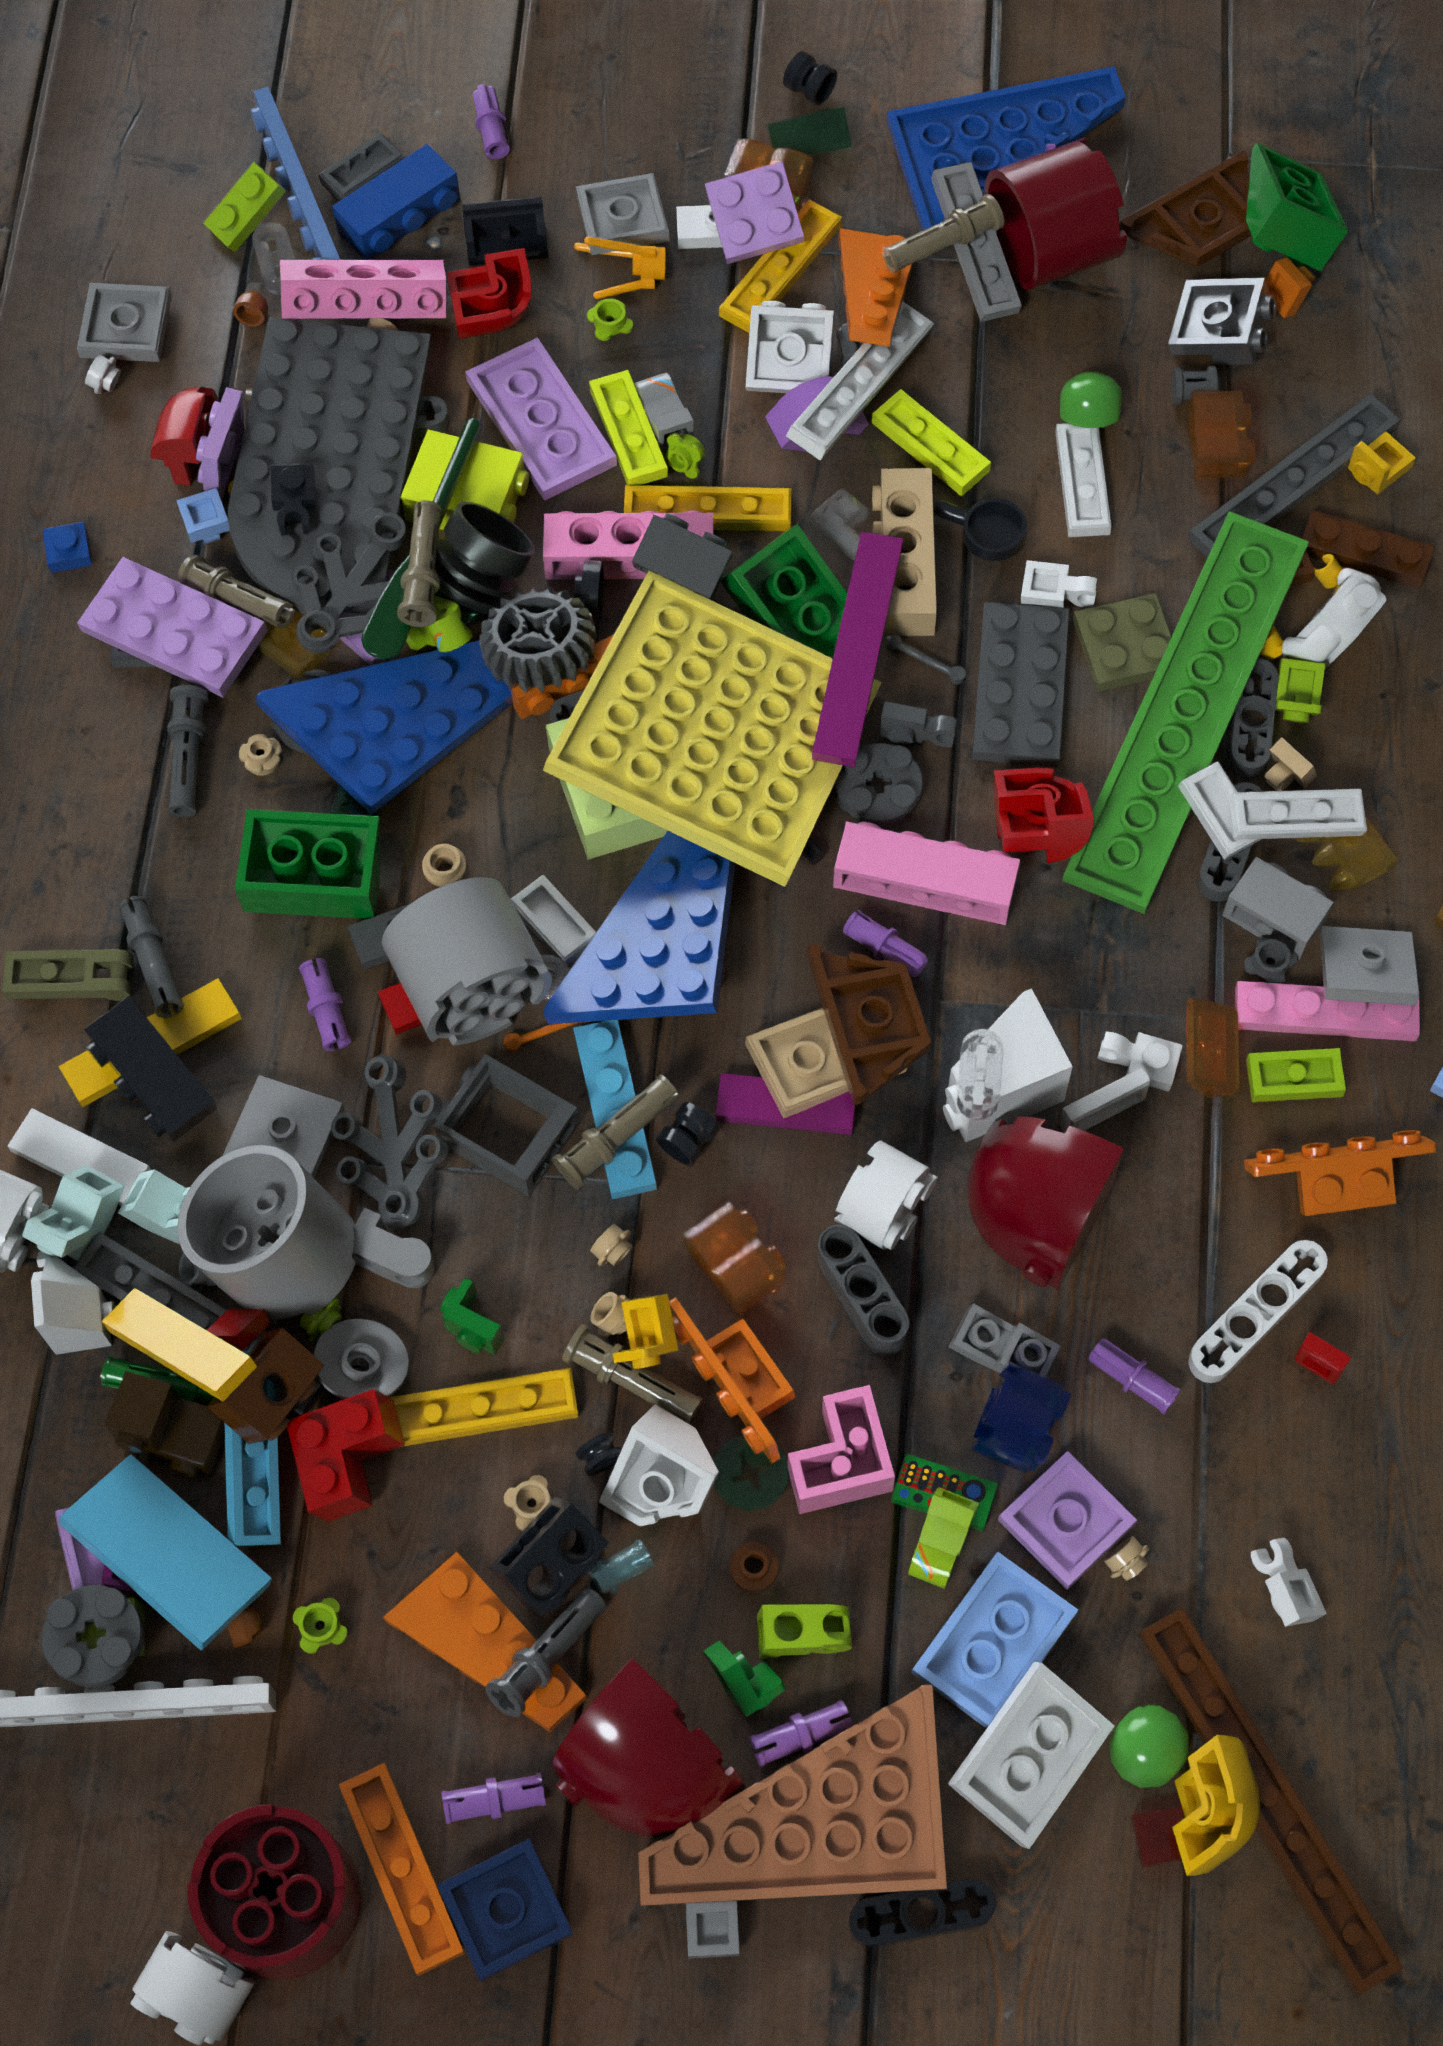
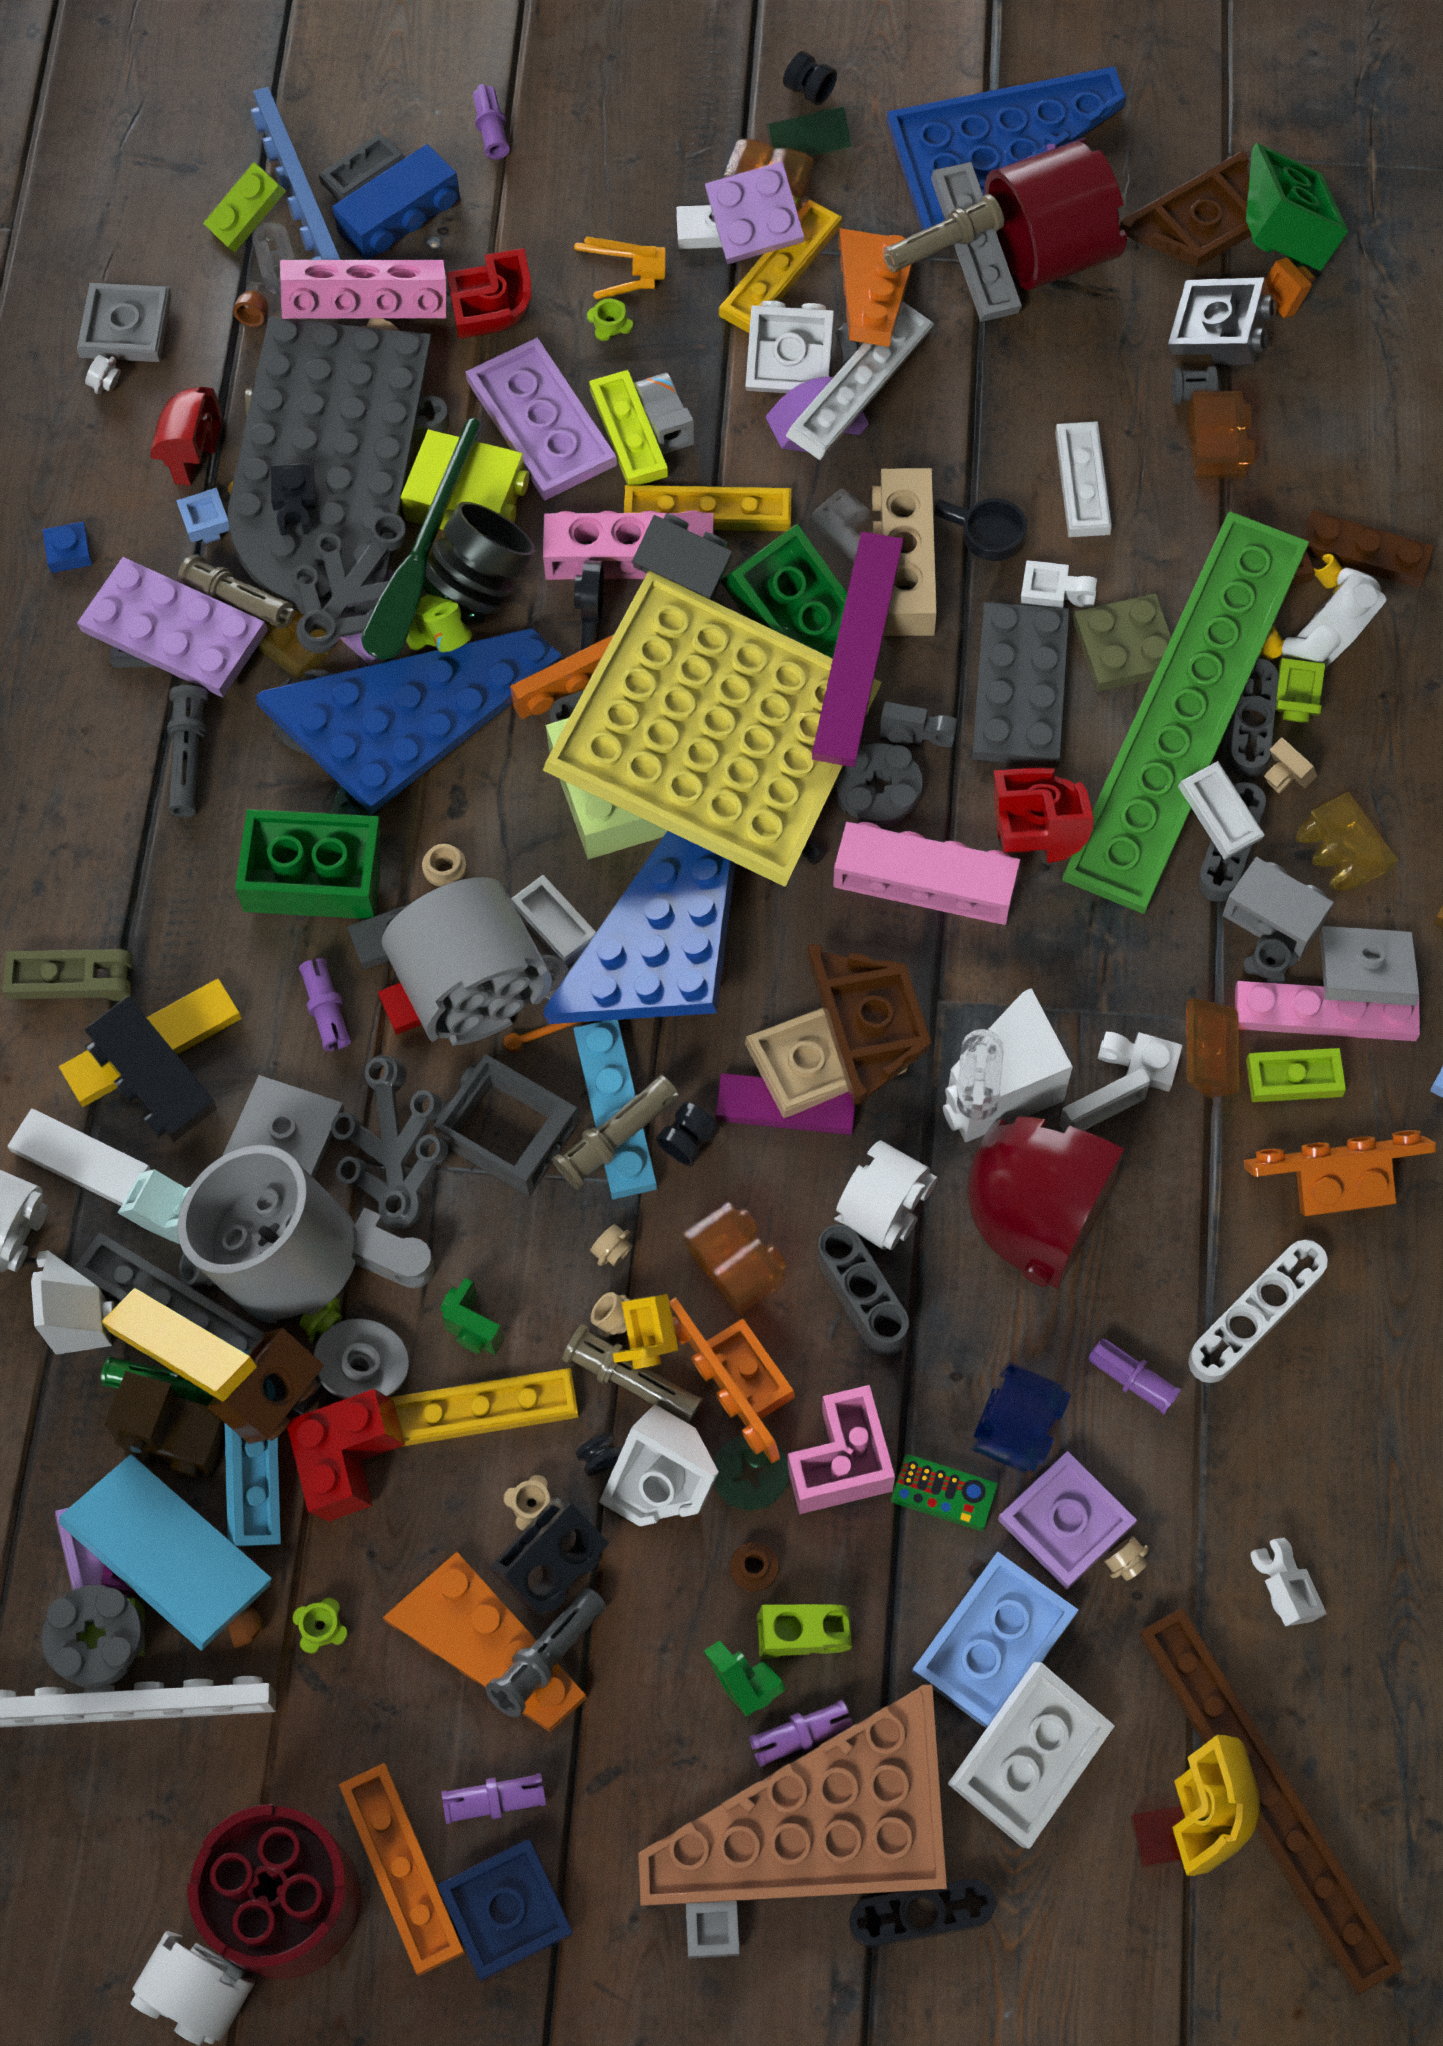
(79, 1212): light aqua brick -> none
(146, 942): dark grey pin -> none
(222, 446): lavender plate -> none
(240, 1326): red tile -> none
(264, 763): tan plate -> none
(420, 578): dark tan pin -> none
(505, 227): black hinge -> none
(538, 639): dark grey gear -> none
(621, 1567): clear light blue pin -> none
(623, 211): light grey plate -> none
(639, 1760): dark red brick -> none
(684, 454): lime plate -> none
(884, 942): medium lavender axle -> none
(931, 442): neon yellow plate -> none
(942, 1537): lime leg -> none
(955, 674): dark grey hinge -> none
(996, 1342): light grey slope -> none
(1090, 400): bright green hair -> none
(1149, 1746): bright green hair -> none
(1297, 814): white tile -> none
(1301, 471): dark grey plate -> none
(1322, 1358): red tile -> none
(1380, 462): yellow bracket -> none

